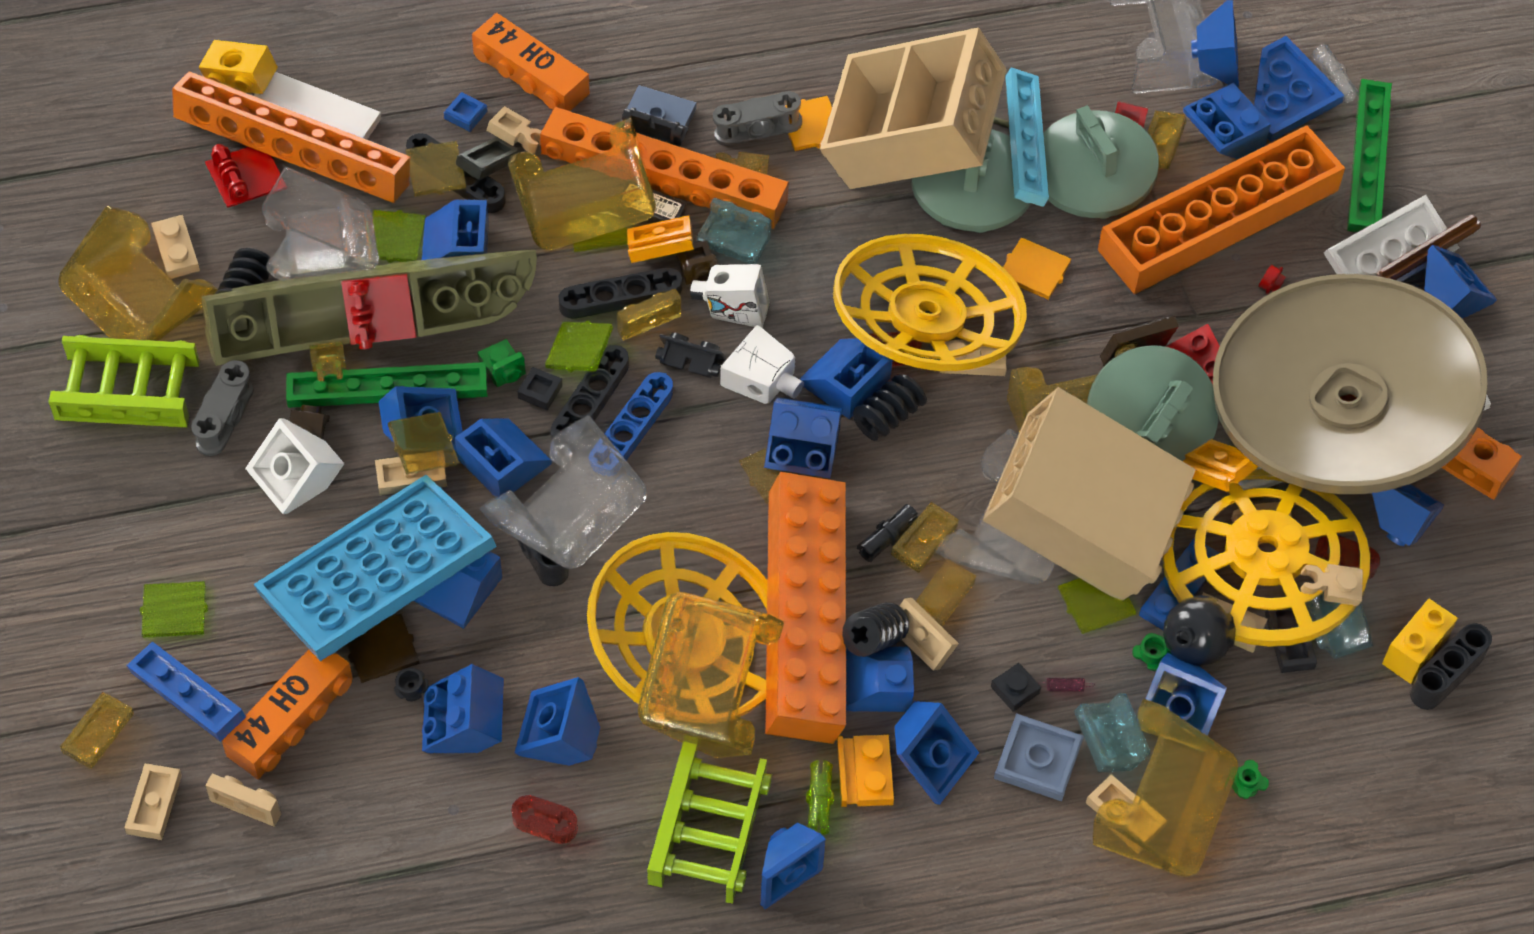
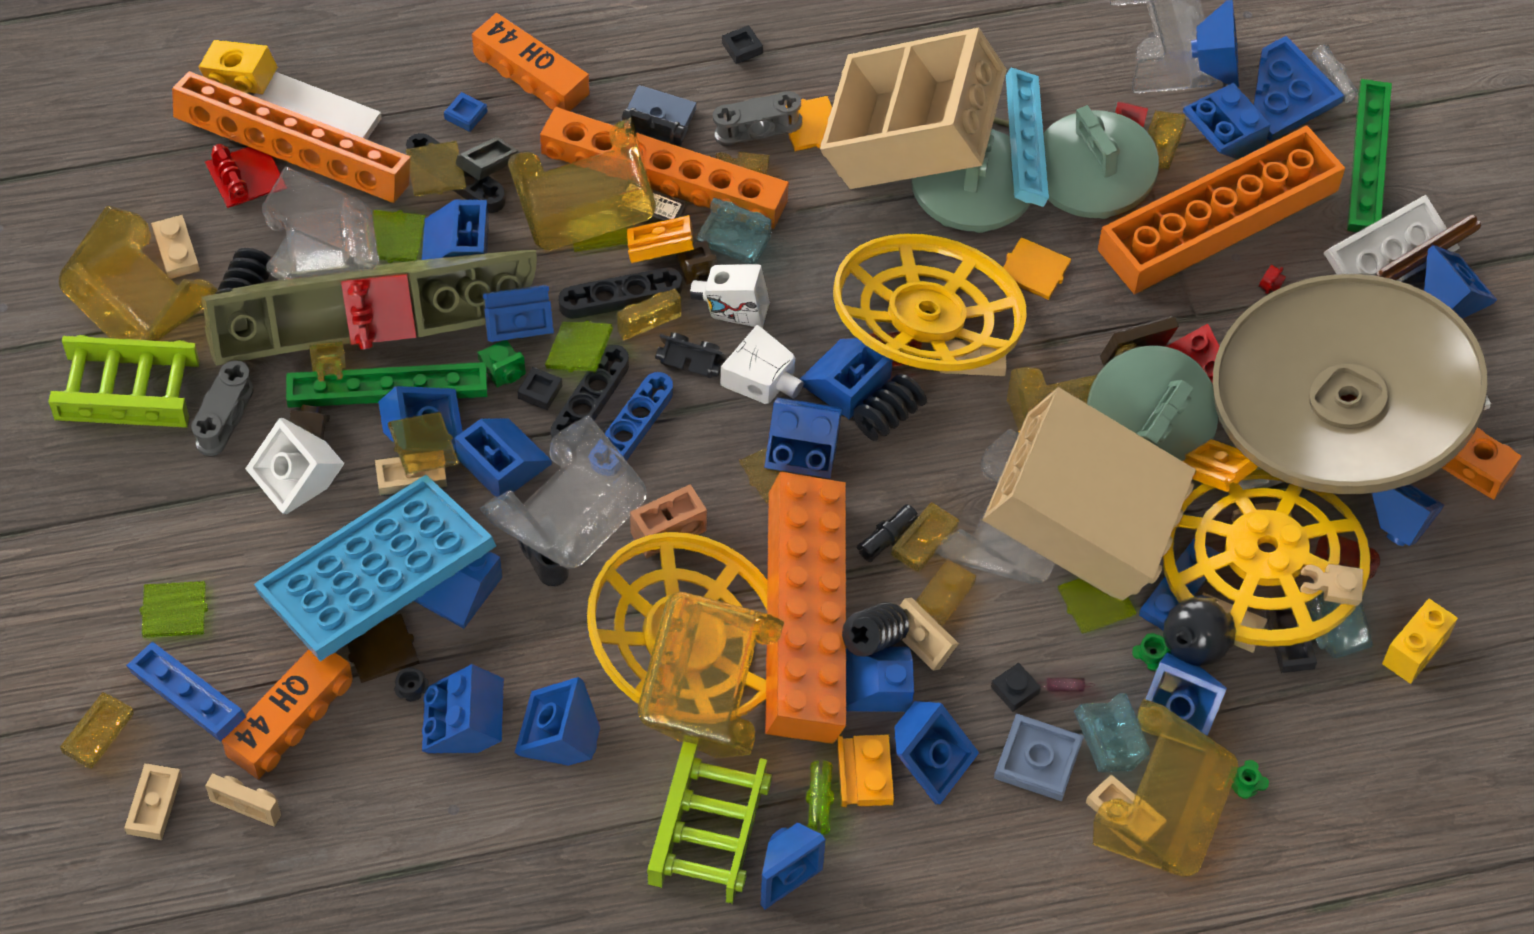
(514, 128): tan plate -> none
(518, 313): none -> blue plate
(545, 817): clear red beam -> none
(675, 512): none -> nougat brick
(742, 44): none -> black plate
(1446, 679): black beam -> none

